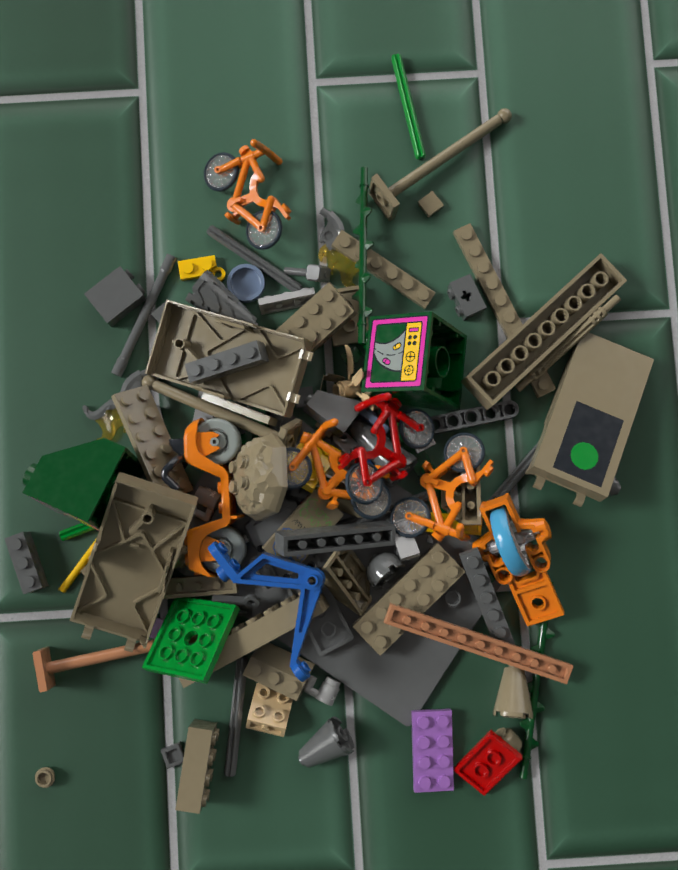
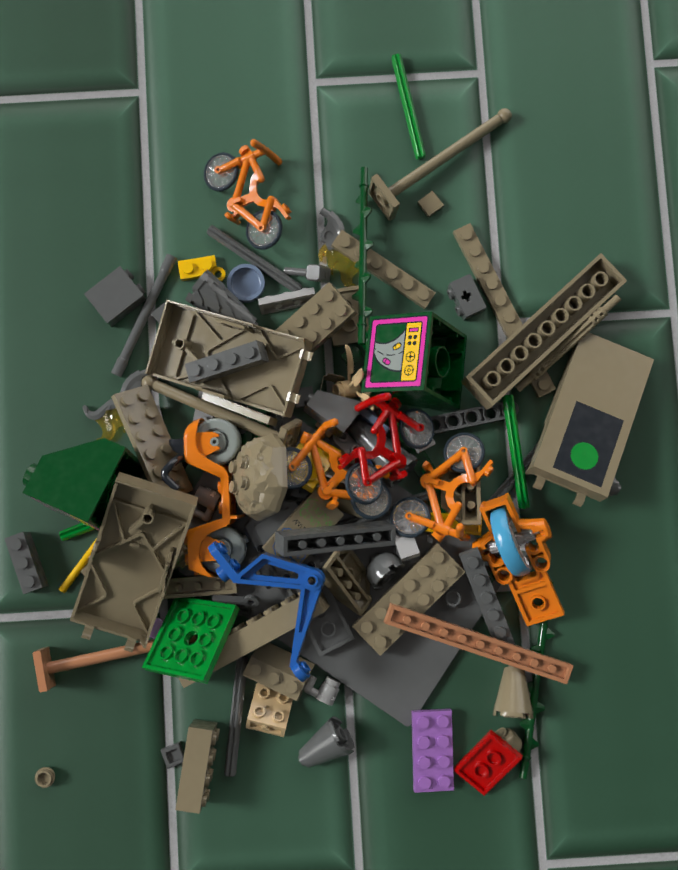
(515, 451): none -> green axle

